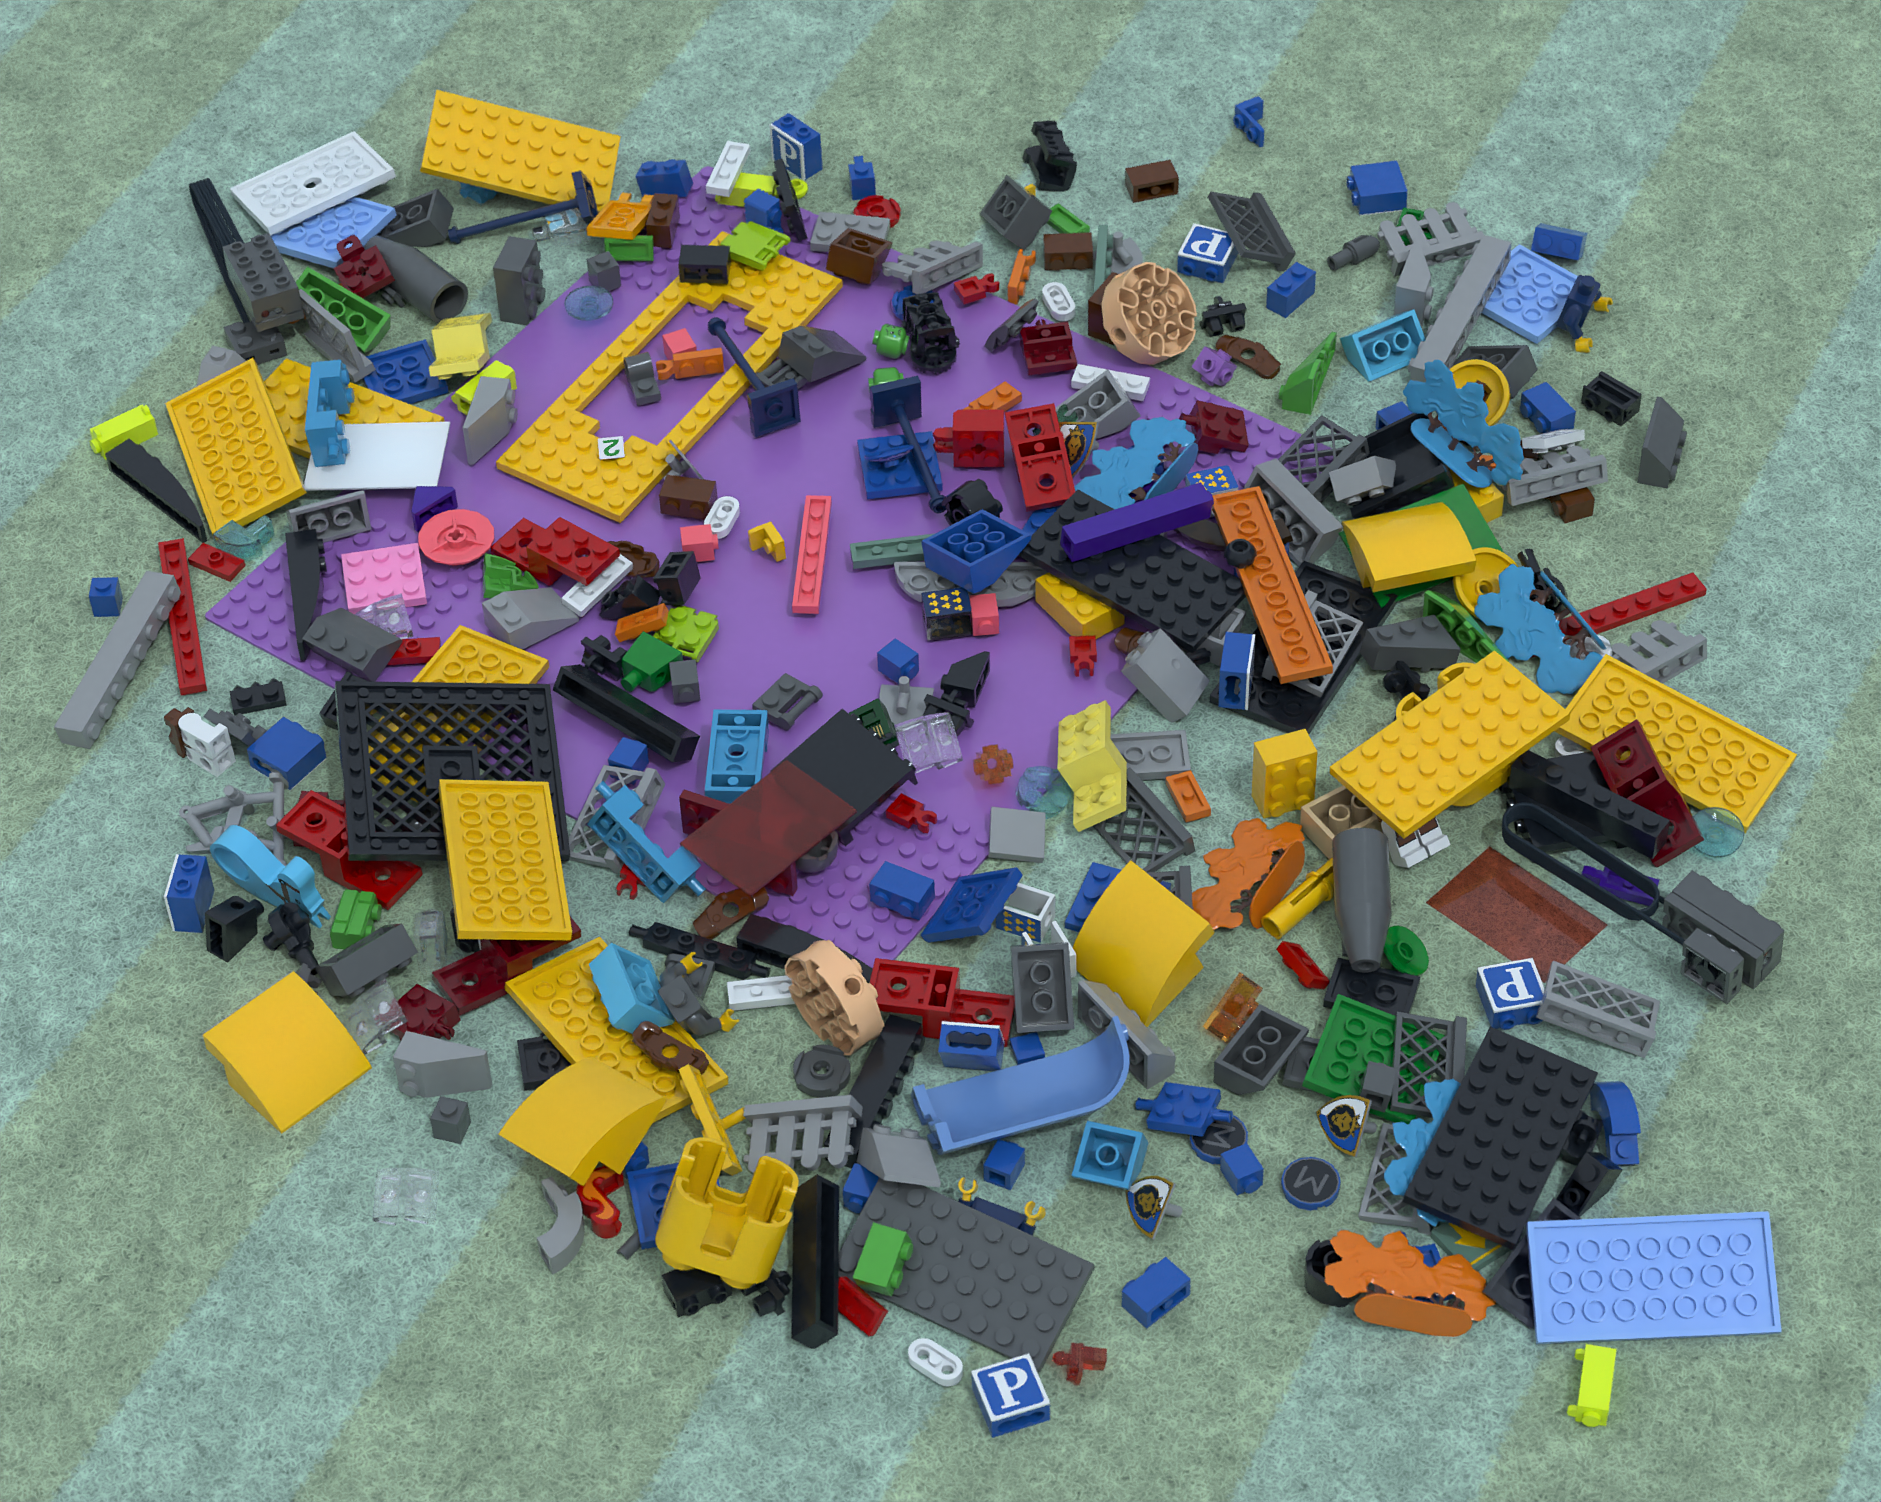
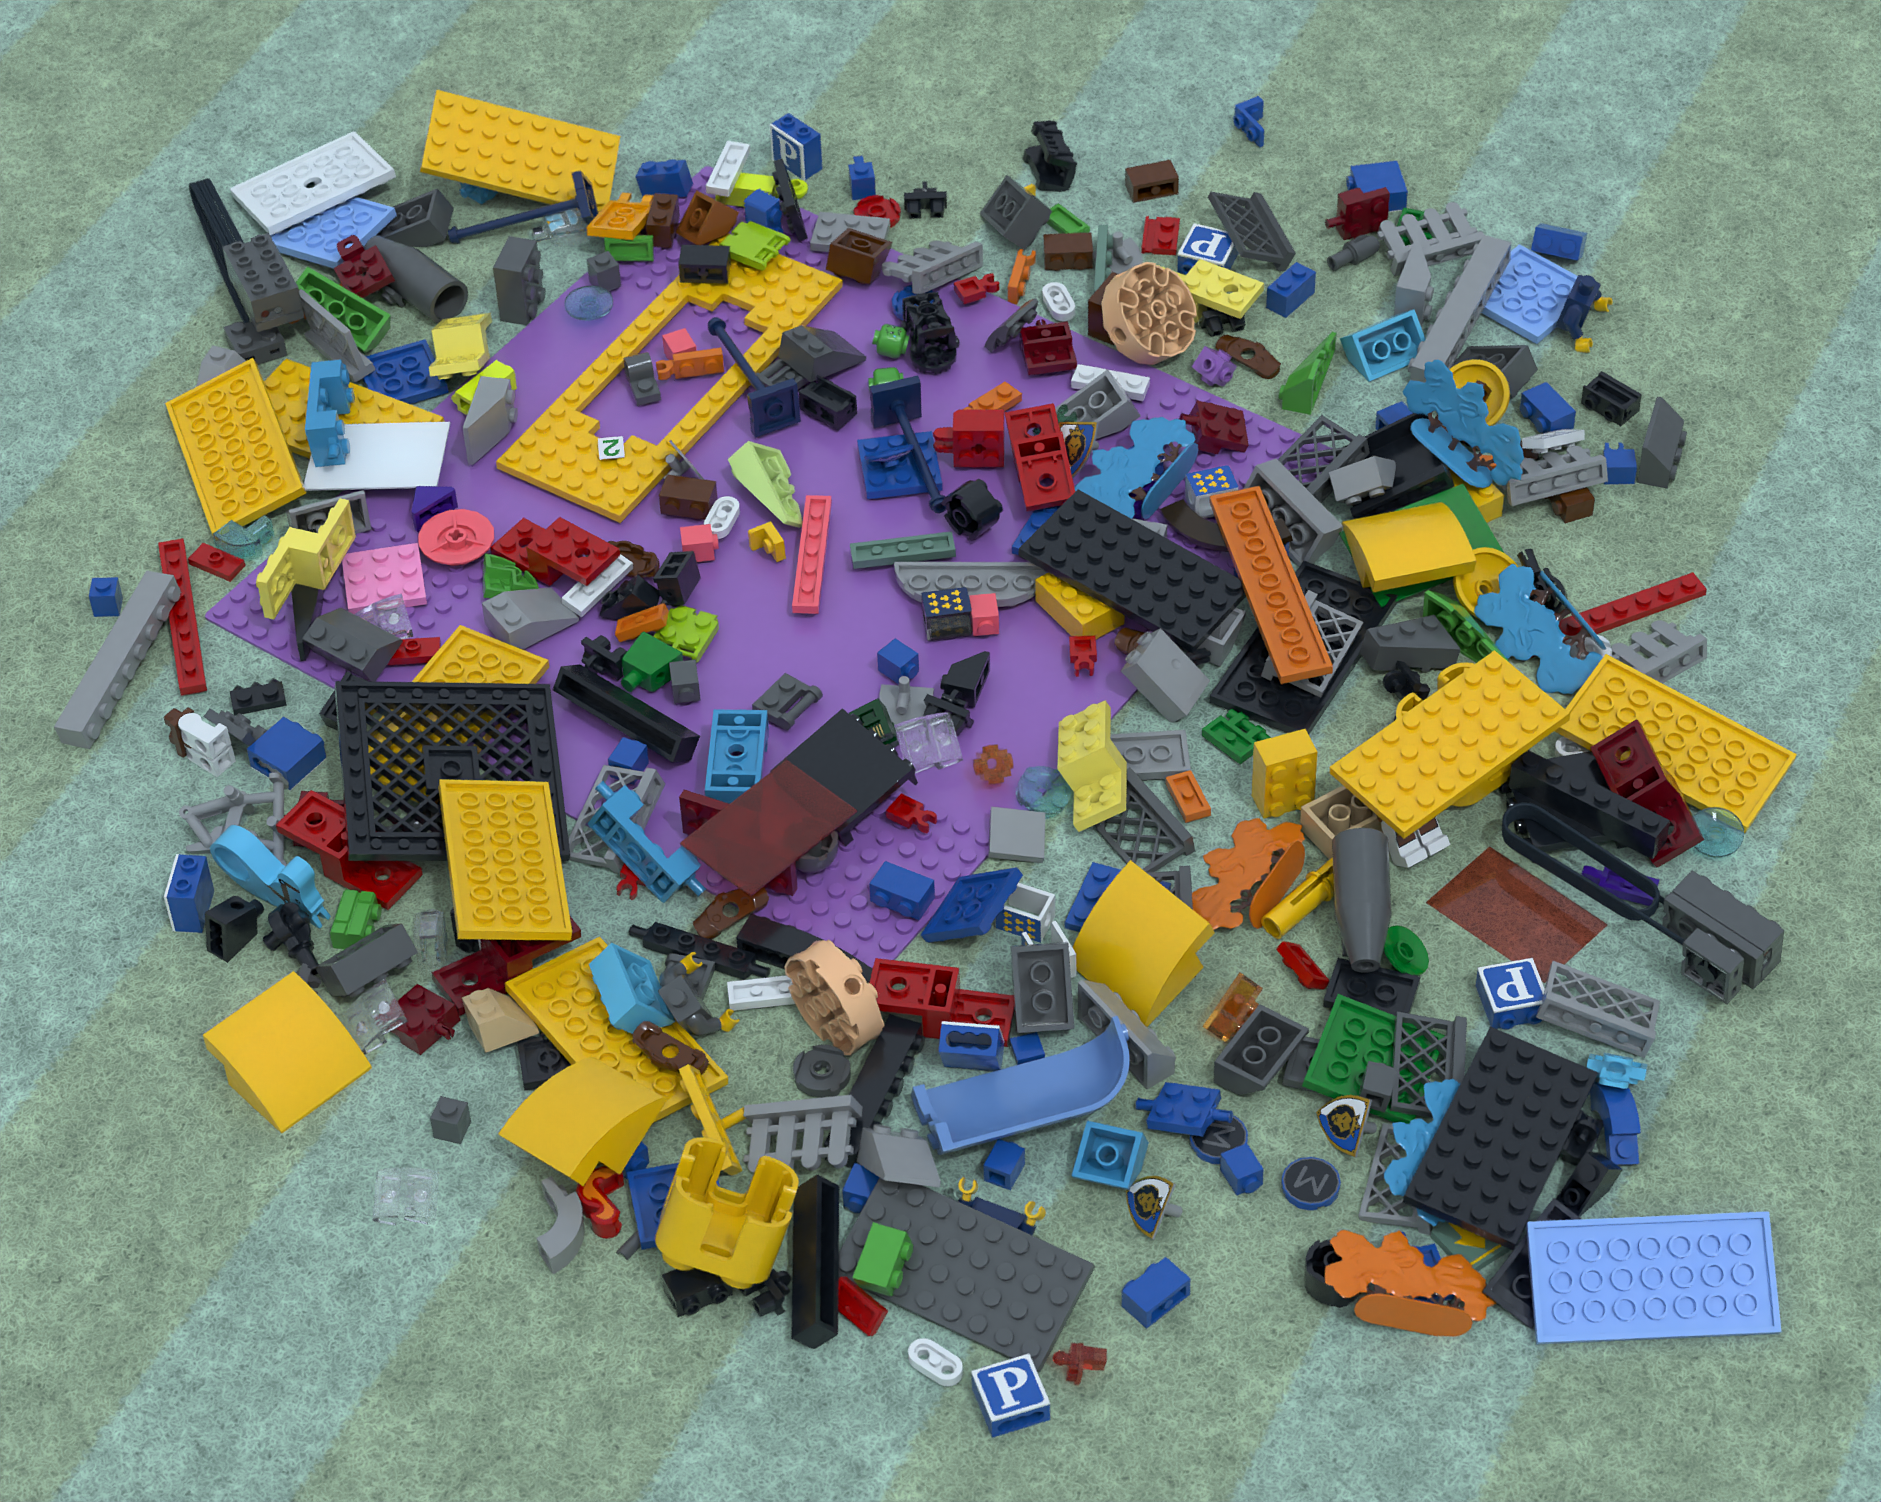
(133, 425): neon yellow brick -> none
(155, 484): black slope -> none
(306, 558): none -> light yellow bracket
(439, 1067): light grey slope -> none
(497, 1019): none -> tan slope
(706, 219): none -> dark orange slope
(766, 477): none -> yellowish green wedge
(828, 402): none -> black hinge
(925, 199): none -> black hips
(974, 550): blue slope -> none
(1136, 521): dark purple brick -> none
(1161, 235): none -> red plate
(1209, 287): none -> light yellow bracket
(1231, 739): none -> green plate
(1236, 670): blue piece -> none
(1240, 553): black plate -> none
(1359, 212): none -> dark red plate
(1594, 1385): neon yellow brick -> none
(1617, 1070): none -> medium azure plate
(1620, 465): none -> blue brick

